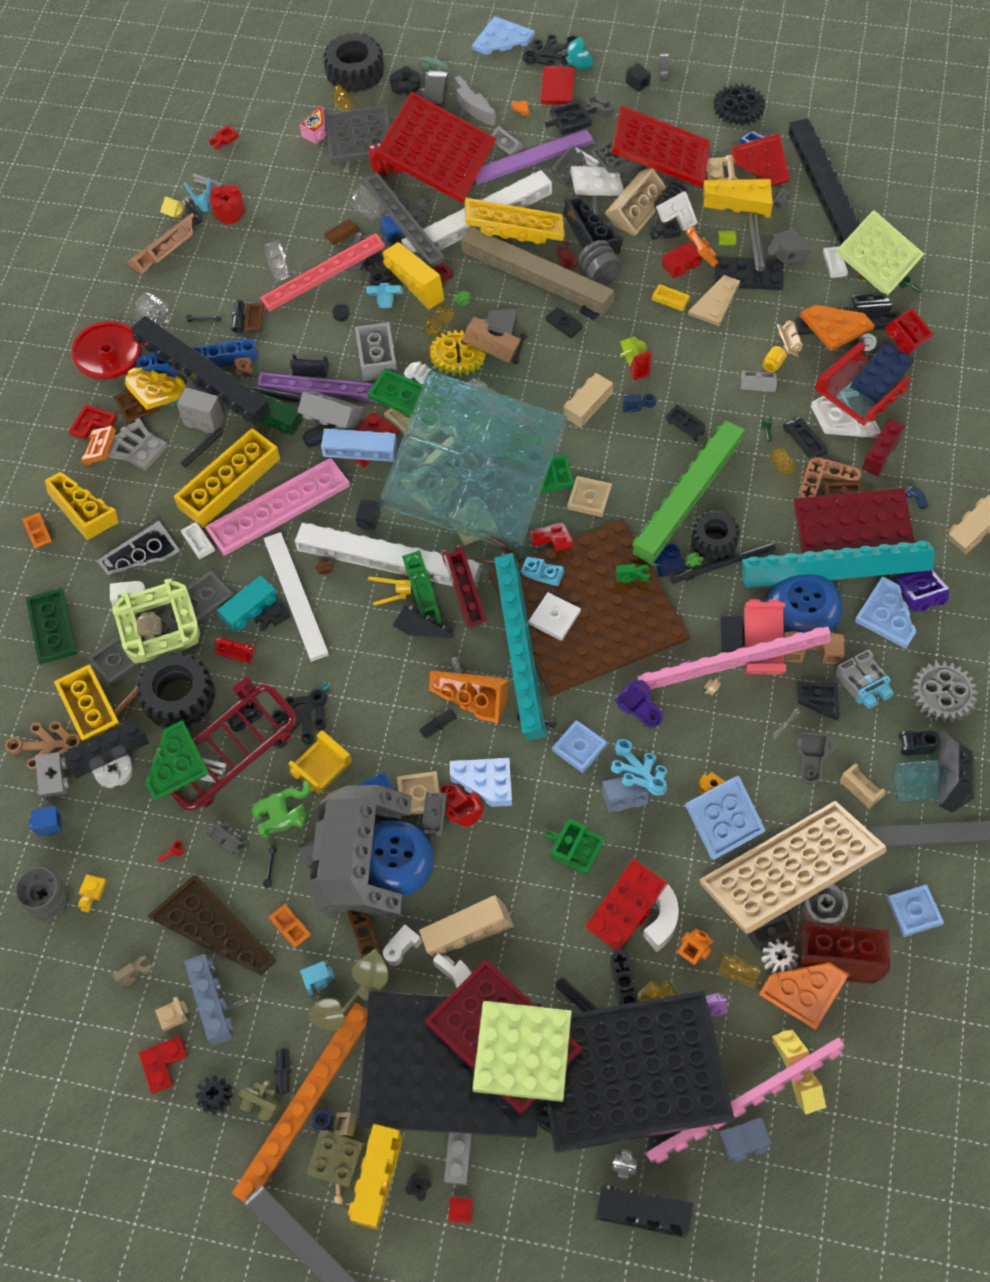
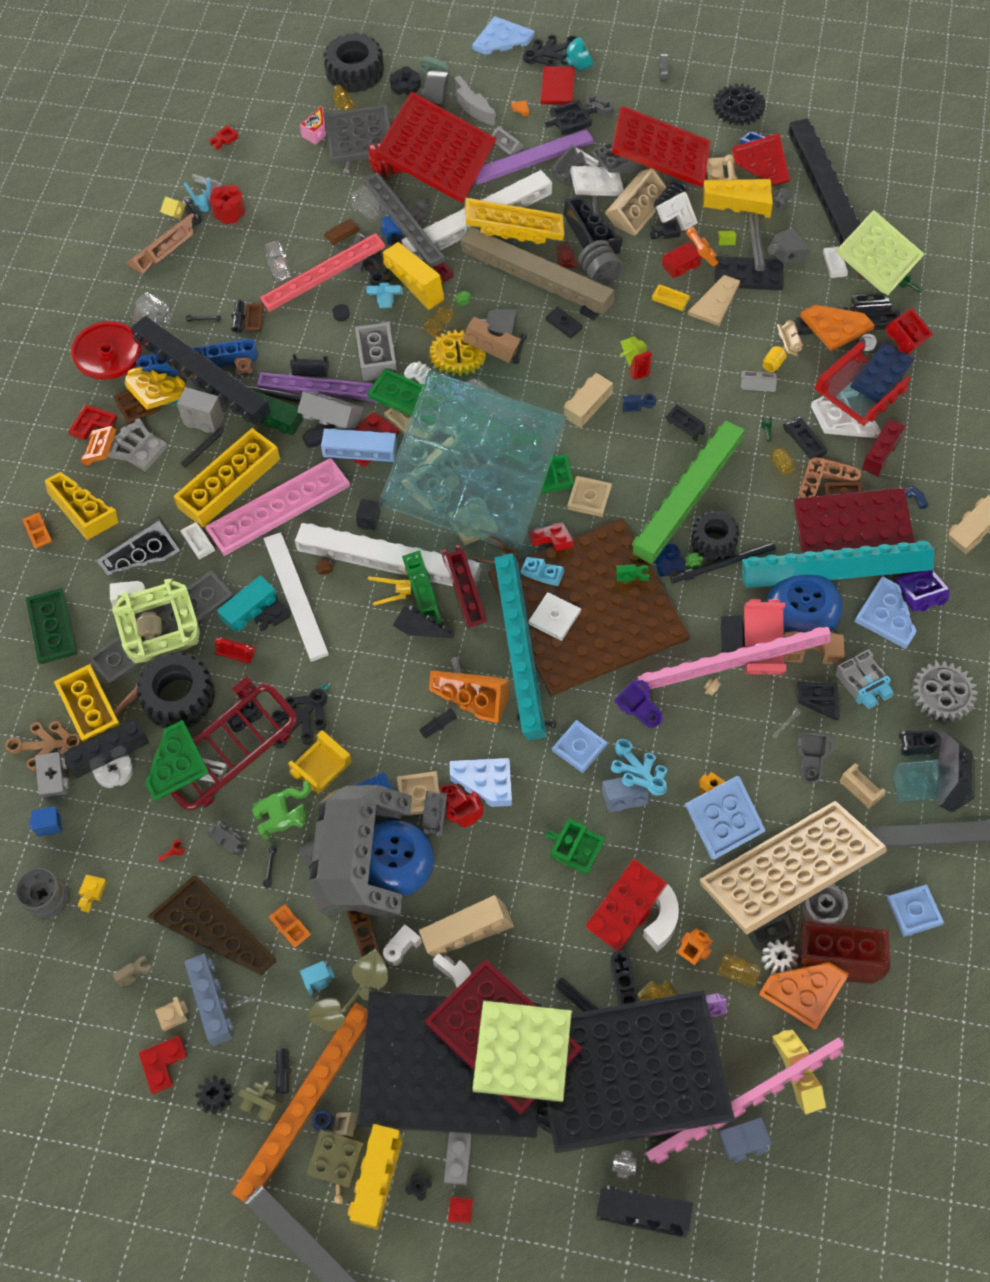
(638, 77): black brick -> none

